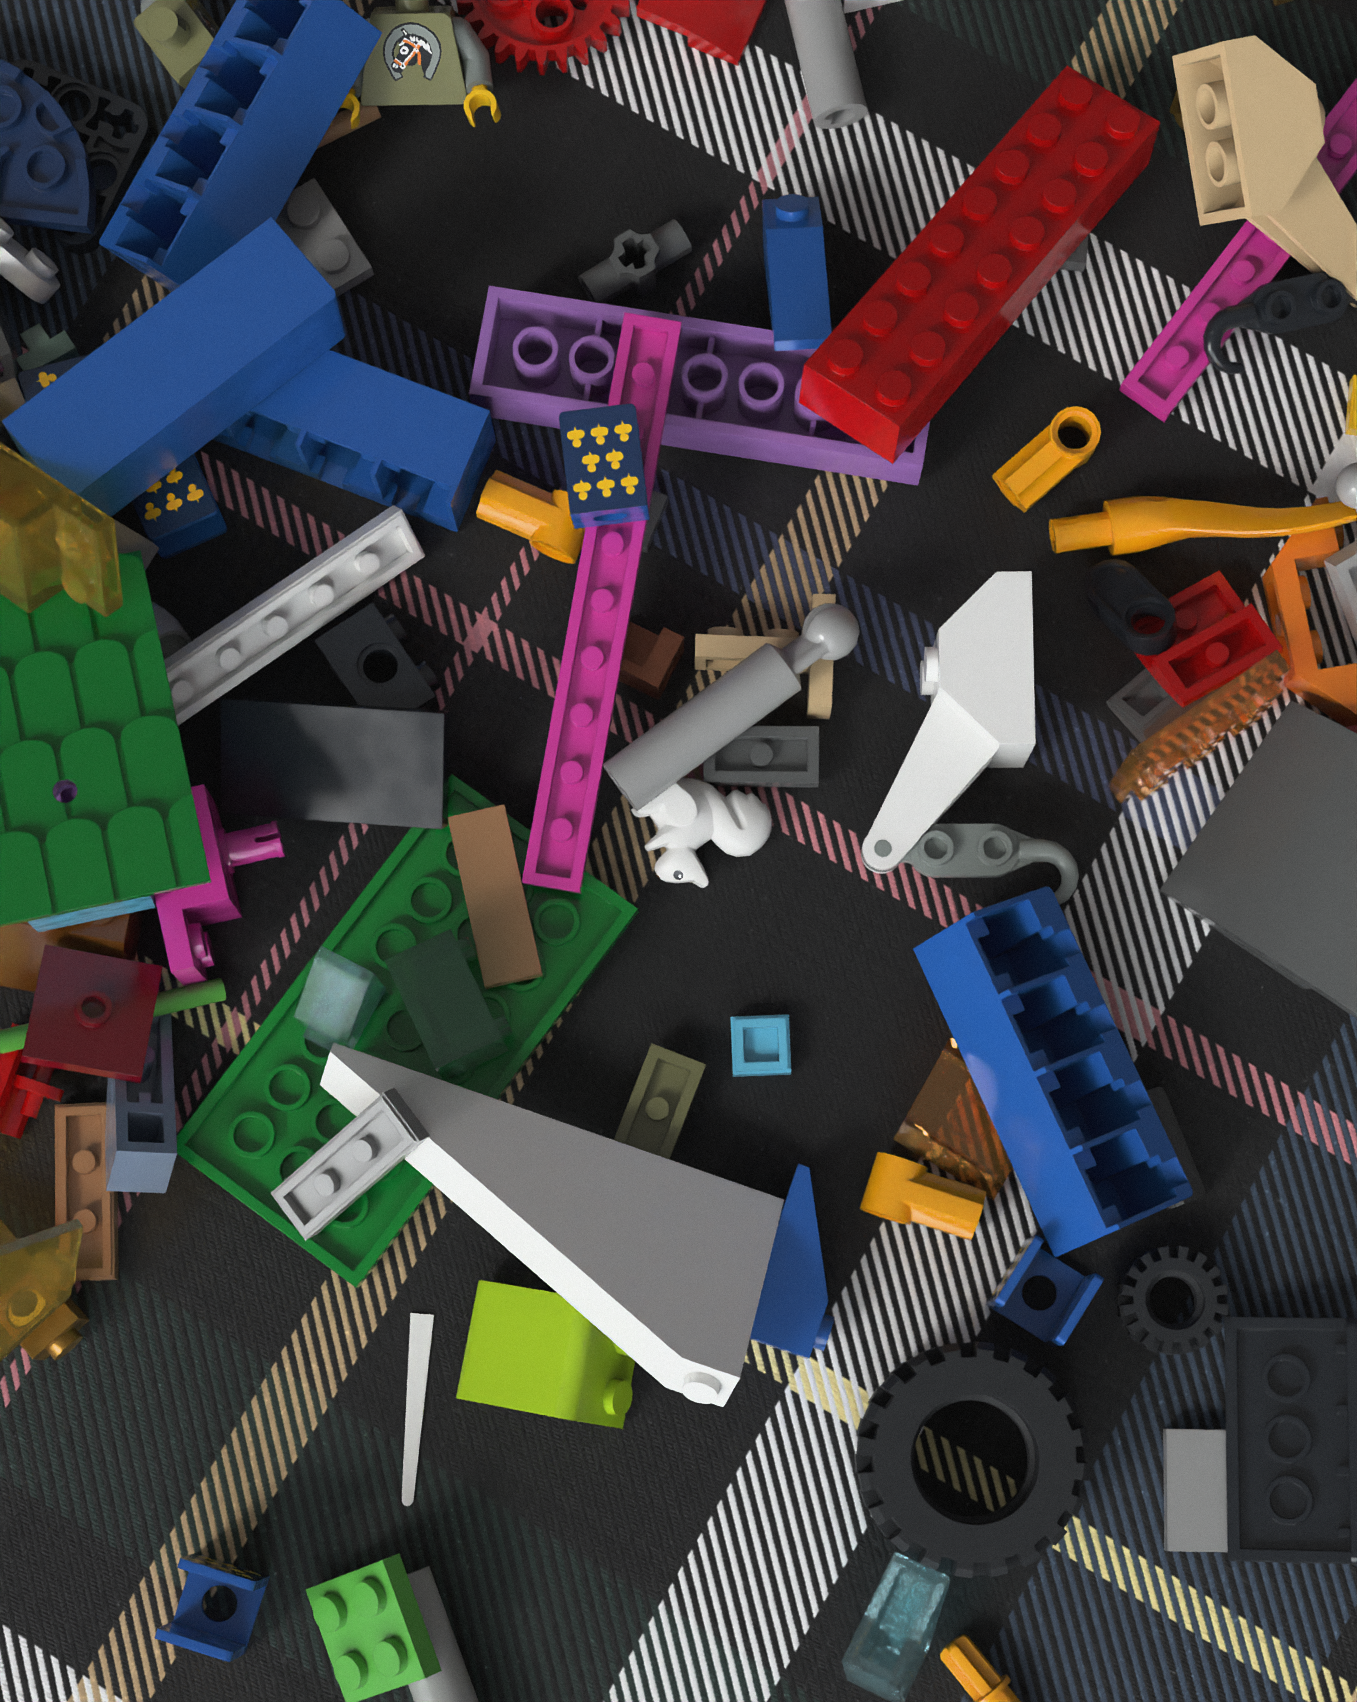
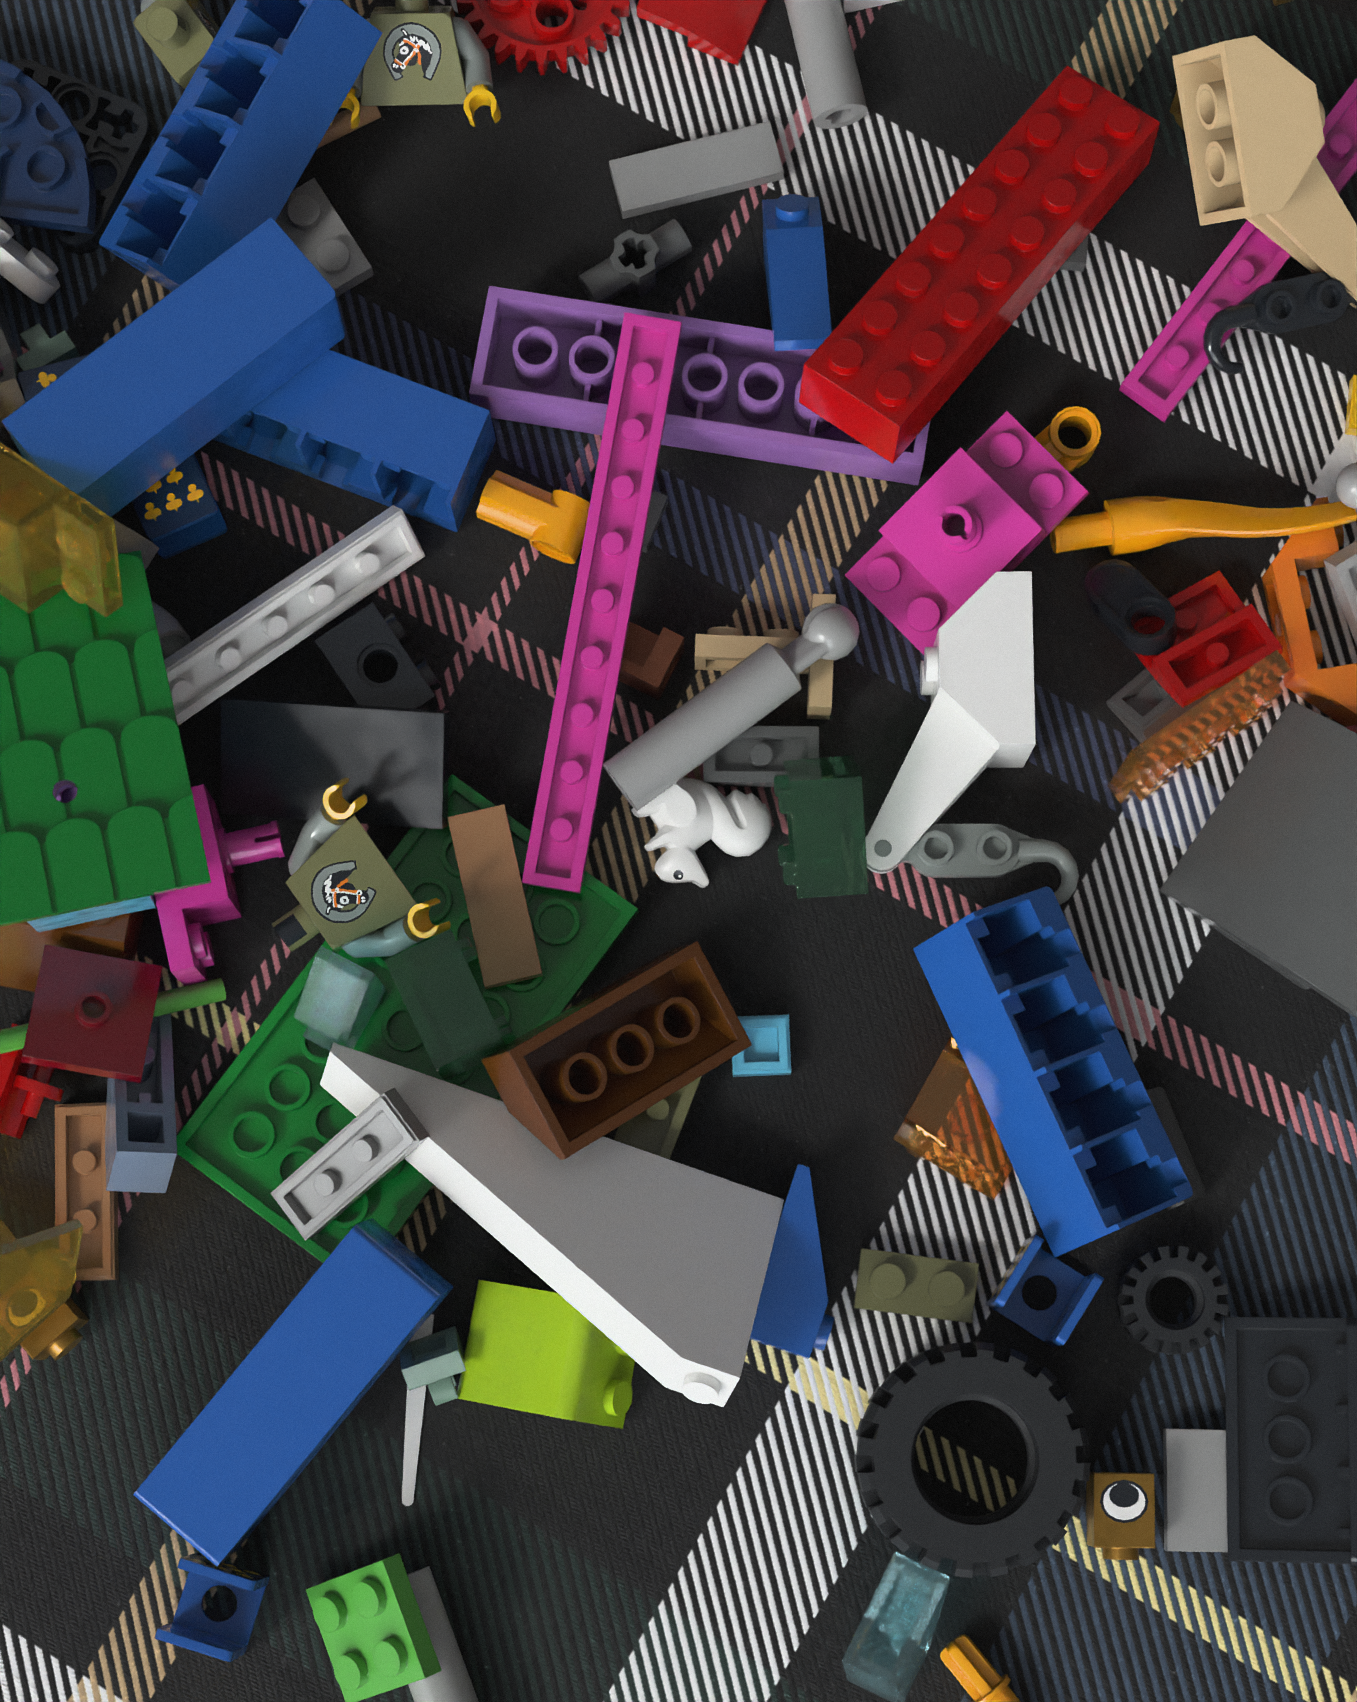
(293, 1391): none -> blue piece
(349, 888): none -> torso
(434, 1363): none -> sand green tile
(603, 466): dark blue piece -> none
(618, 1051): none -> reddish brown slope
(696, 169): none -> light grey tile
(824, 827): none -> clear green container
(908, 1194): light orange piece -> none
(916, 1285): none -> olive plate
(963, 527): none -> dark pink brick
(1120, 1513): none -> pearl gold brick

